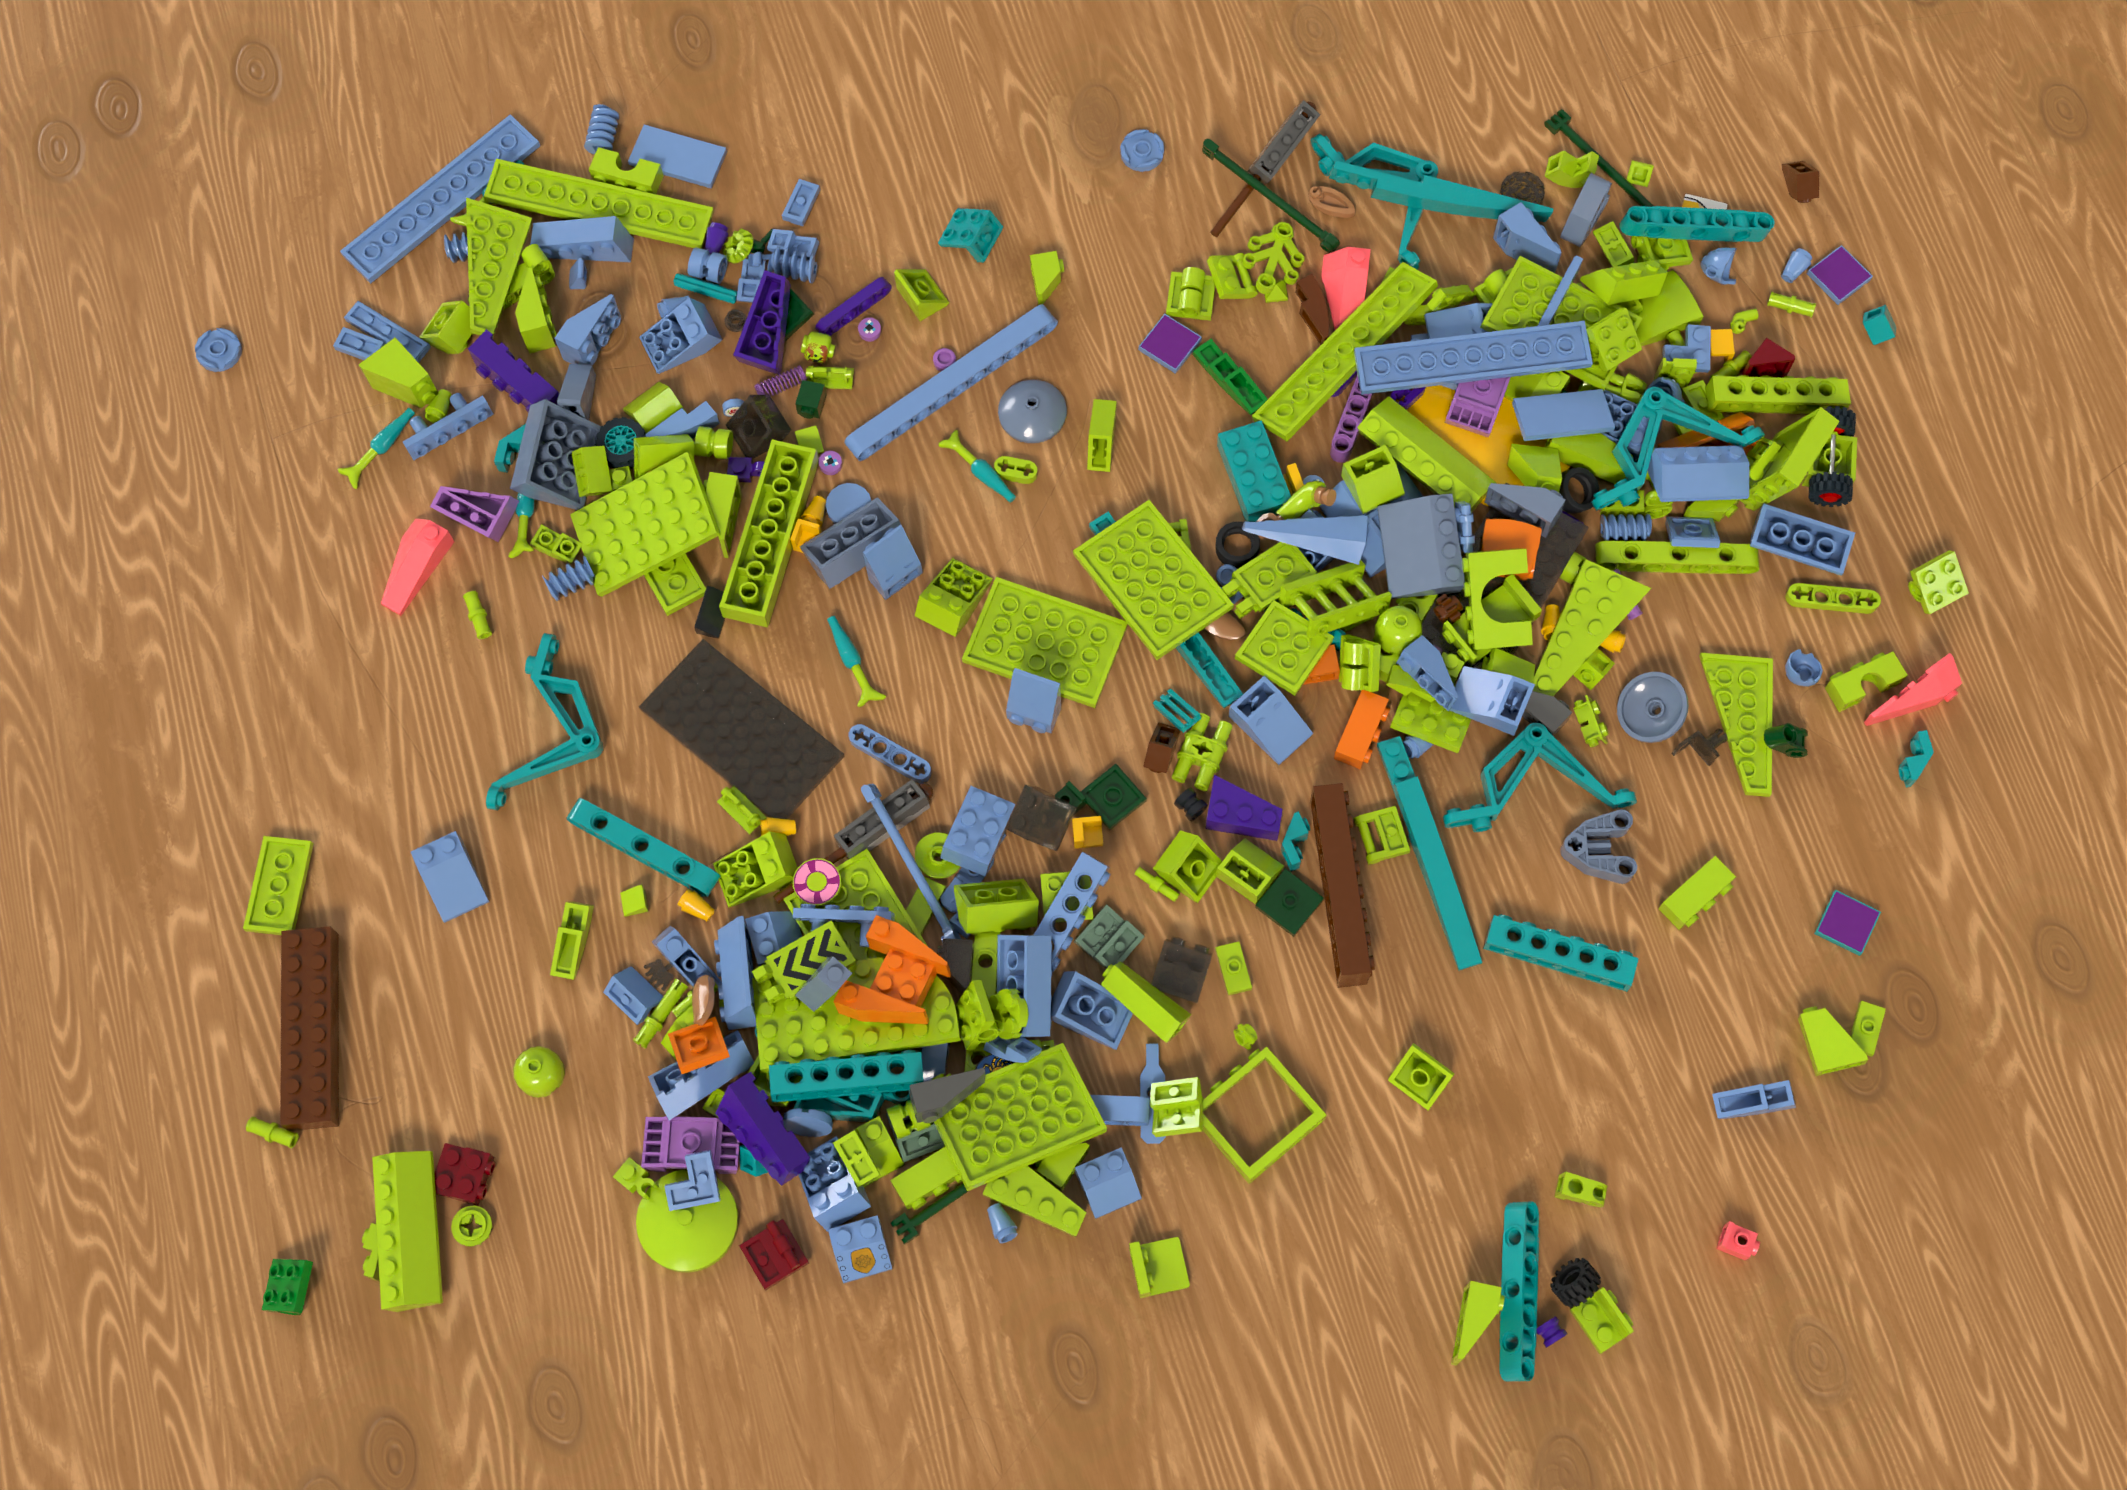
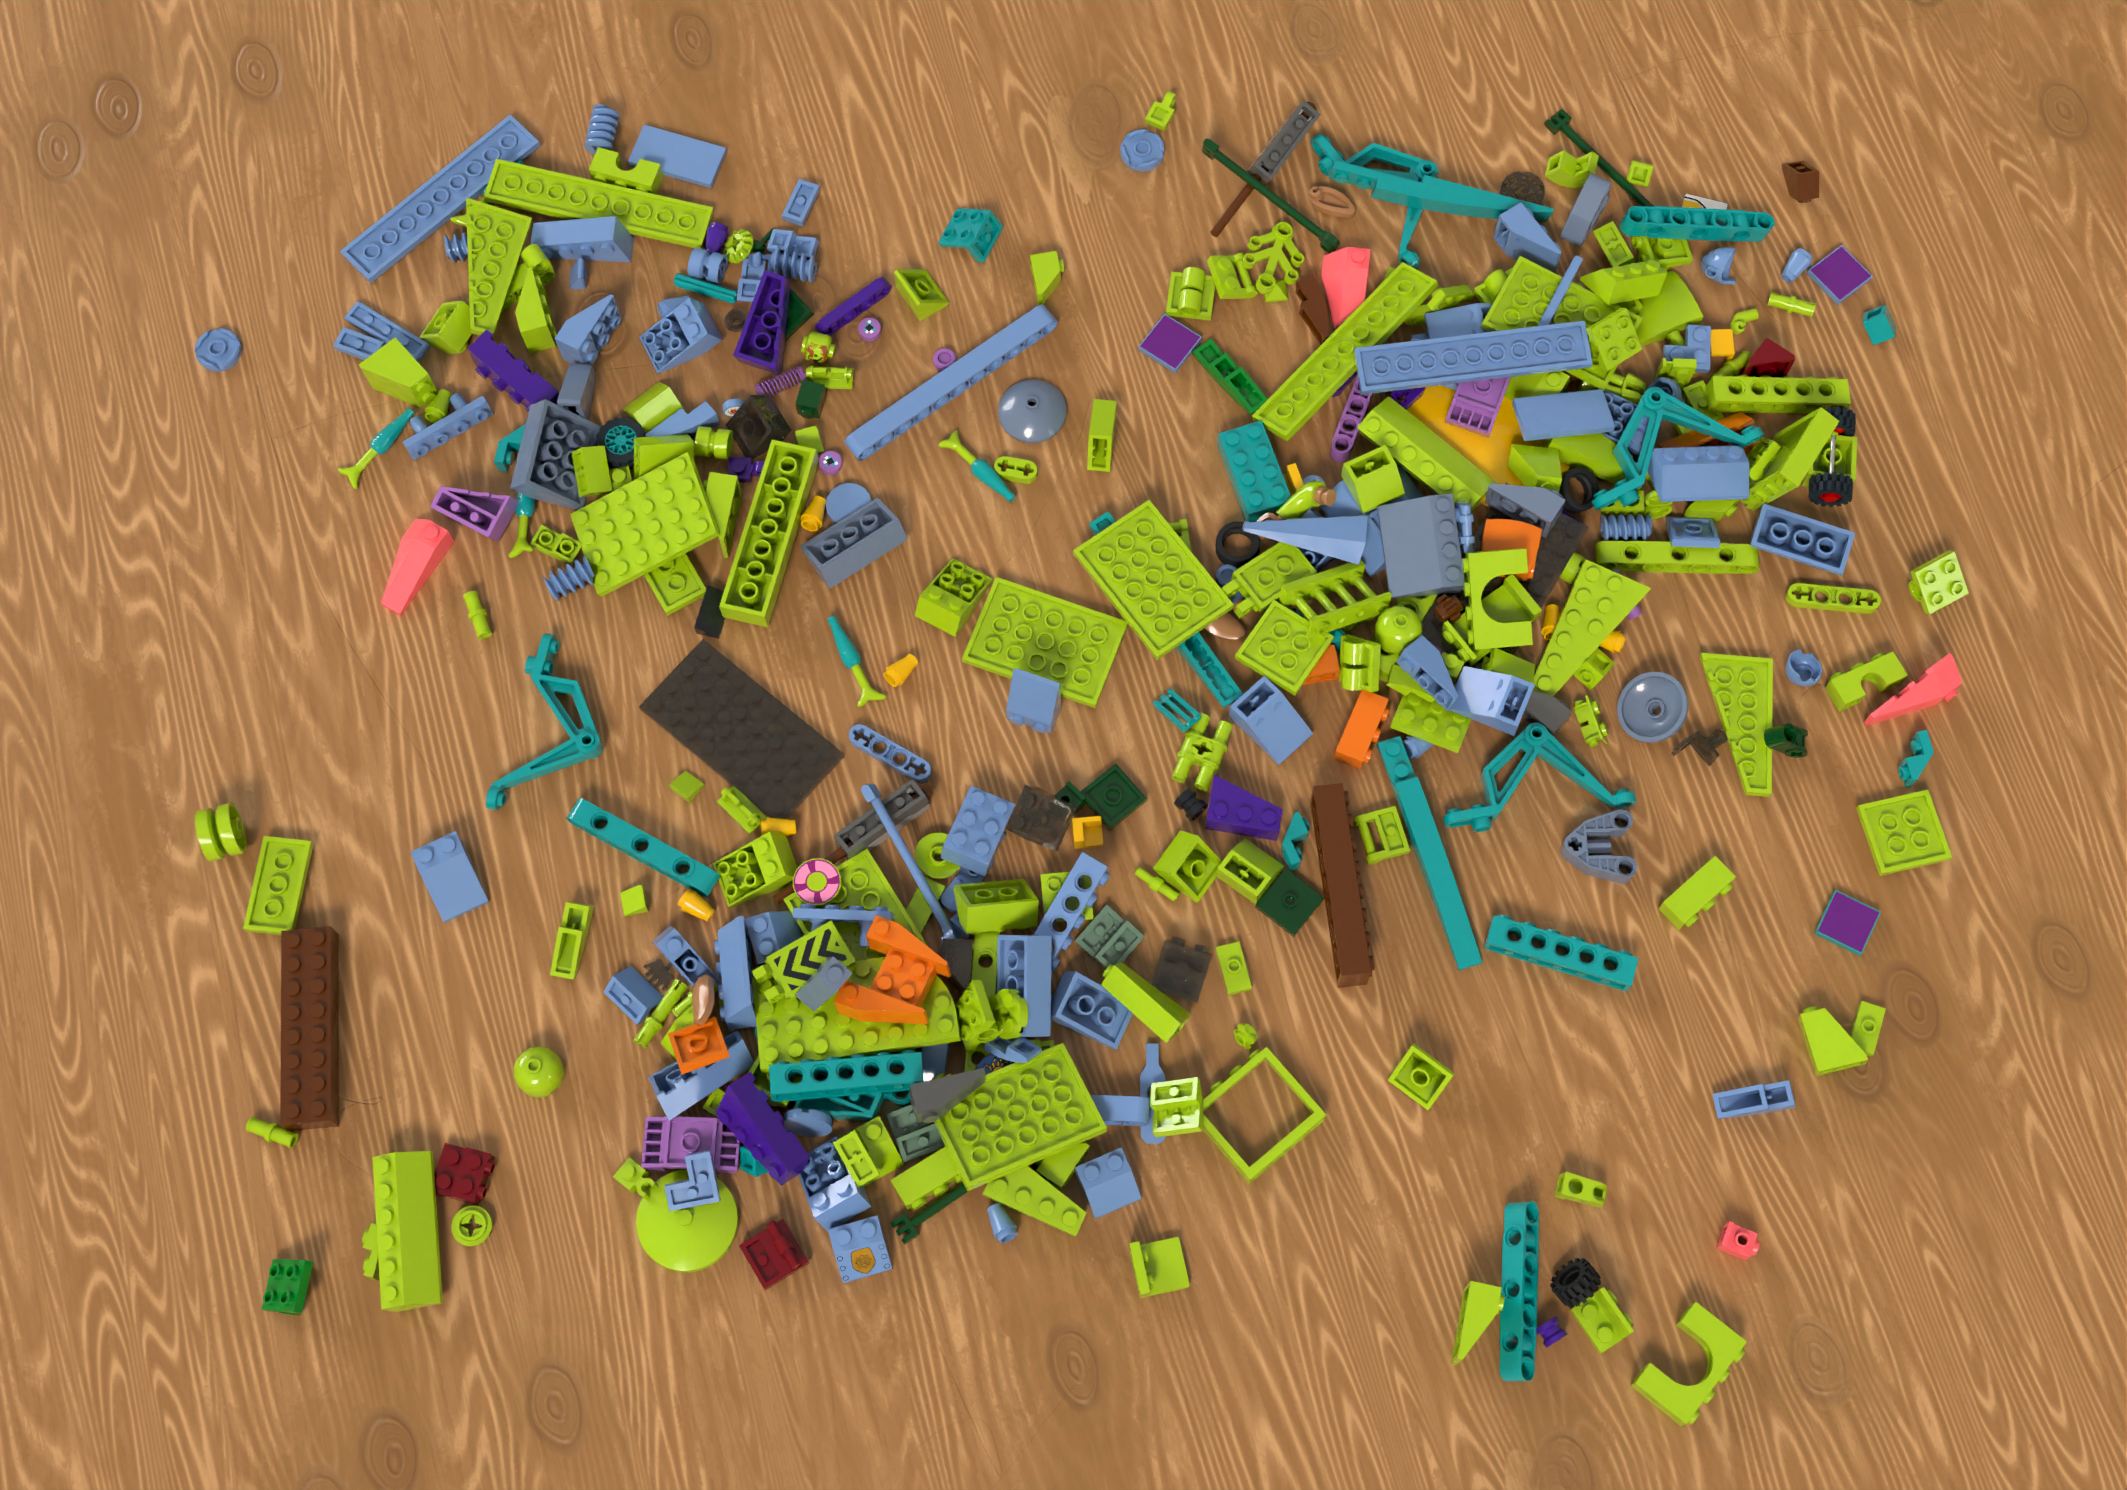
(220, 832): none -> lime wheel
(686, 786): none -> lime slope
(803, 532): yellow panel -> none
(891, 562): medium blue slope -> none
(900, 670): none -> yellow cone
(901, 1127): lime wheel -> none
(1161, 113): none -> lime plate
(1161, 748): reddish brown slope -> none
(1721, 1348): none -> lime arch
(1903, 832): none -> lime plate

